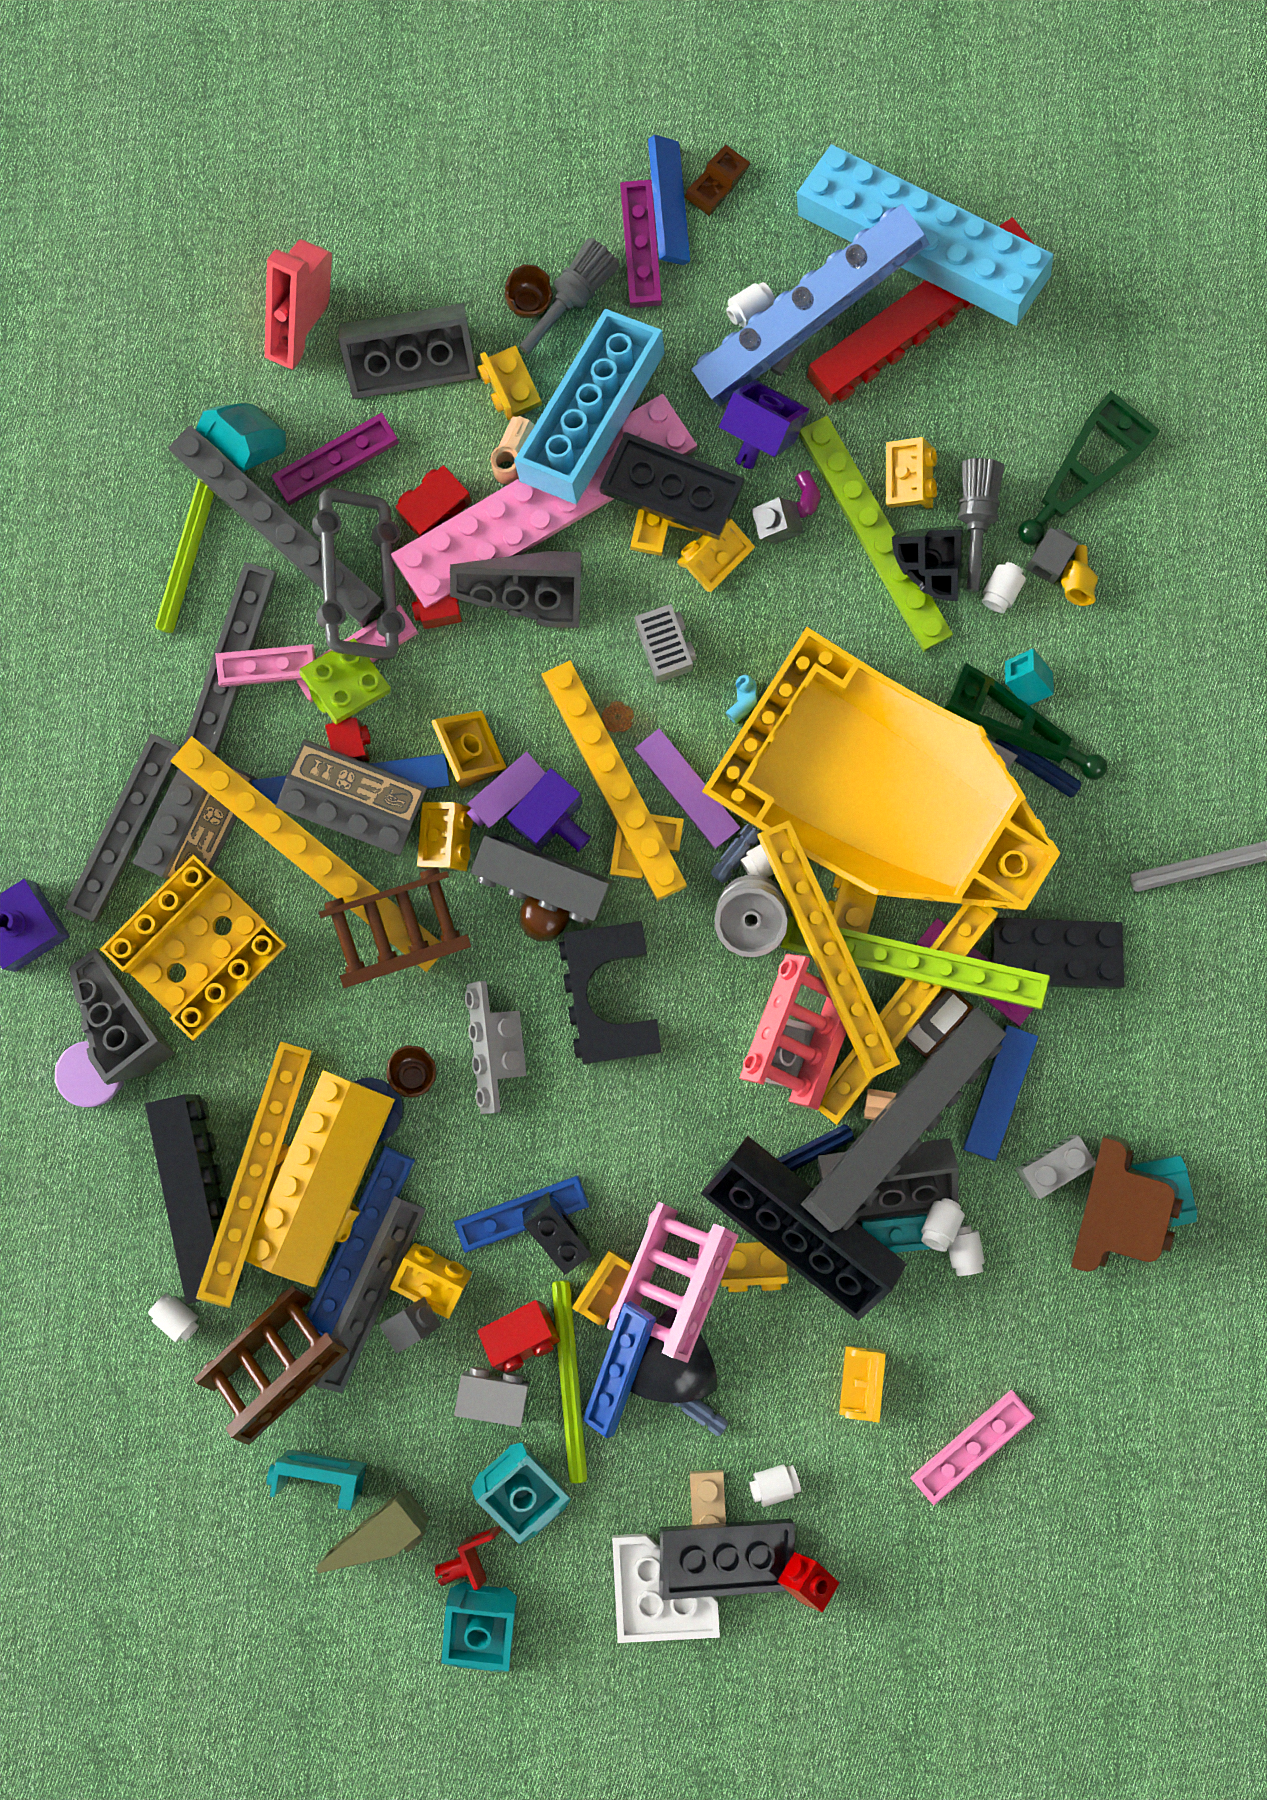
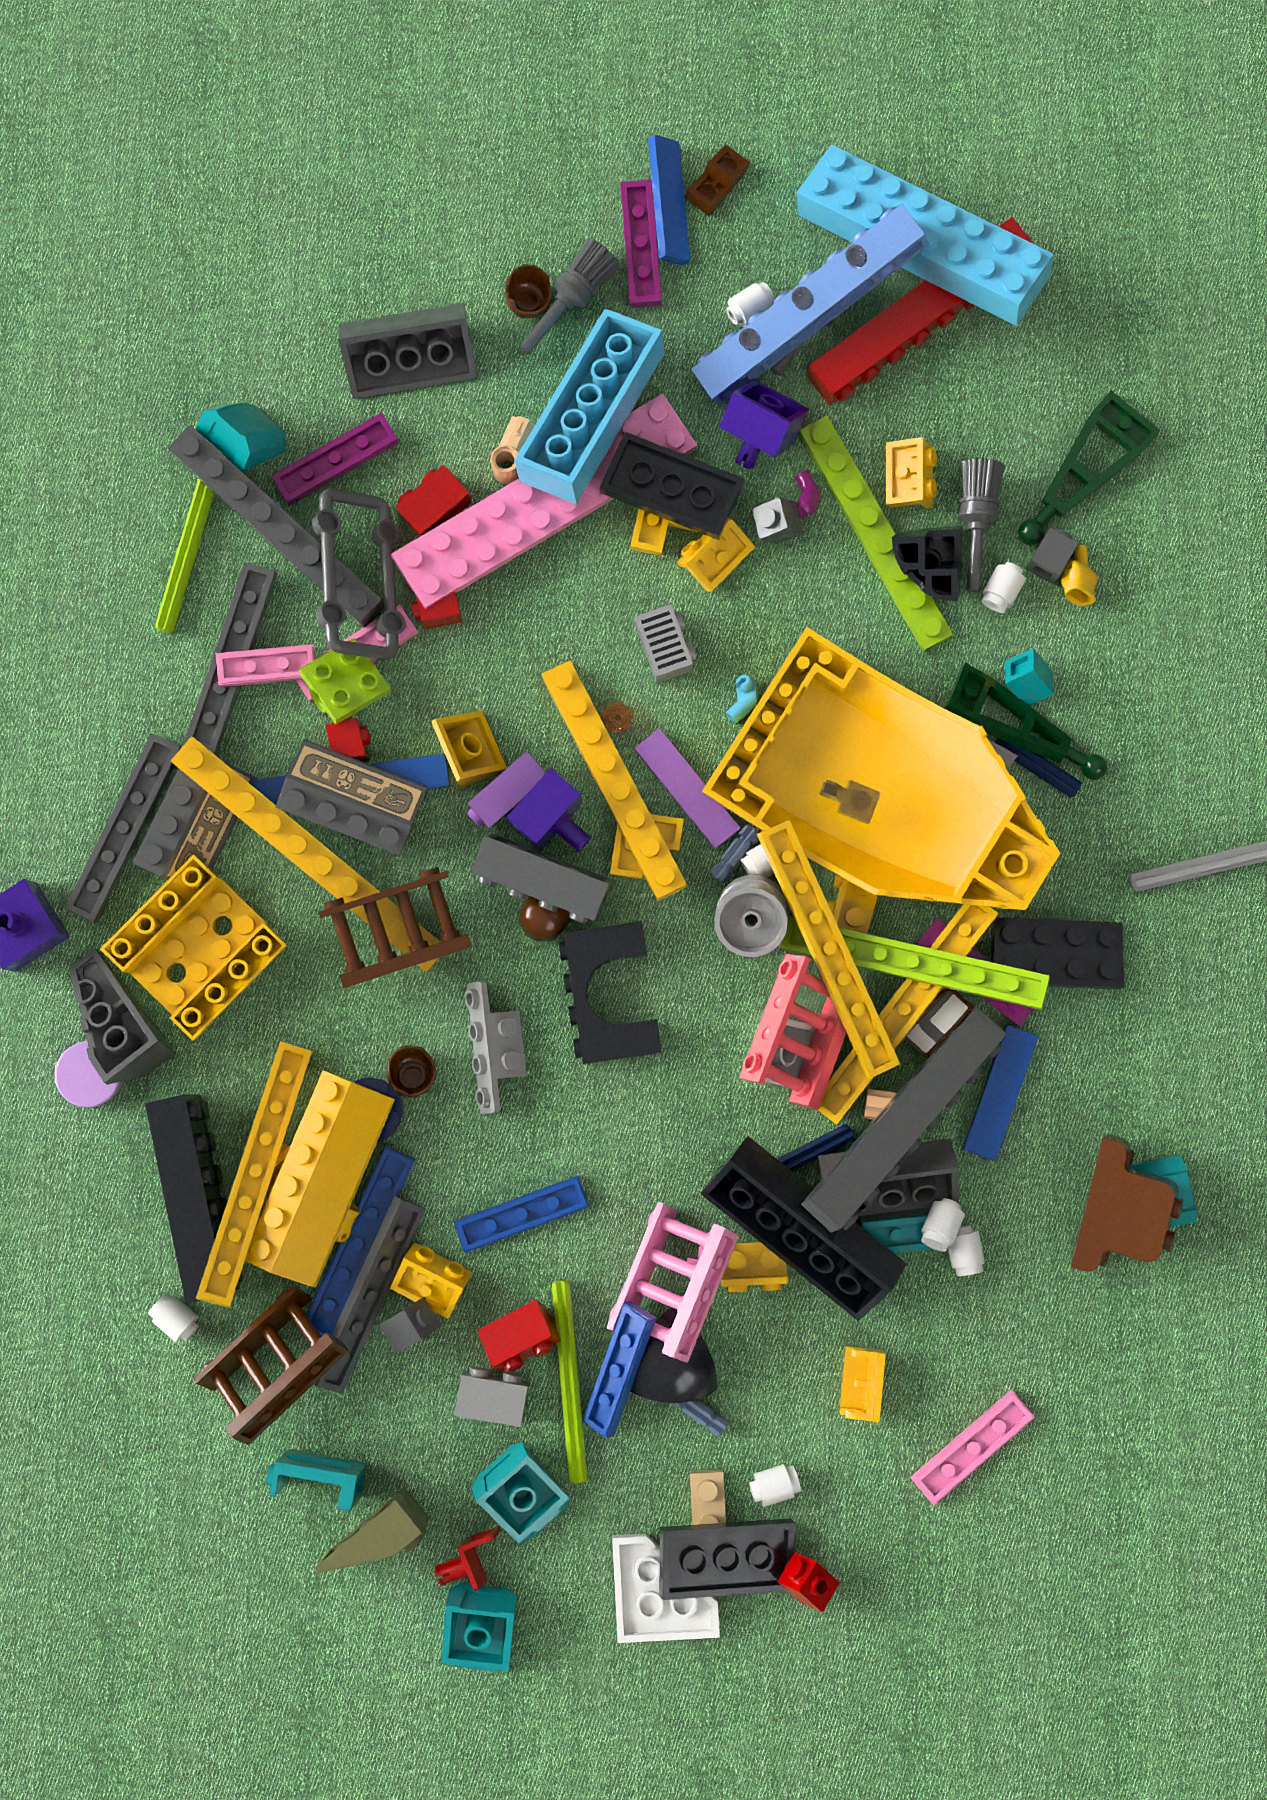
(294, 299): coral brick -> none
(444, 836): yellow bracket -> none
(510, 381): yellow bracket -> none
(528, 585): dark grey wedge -> none
(556, 1233): black brick -> none
(603, 1288): yellow hinge -> none
(855, 800): none -> clear smoke plate
(1055, 1166): light grey brick -> none

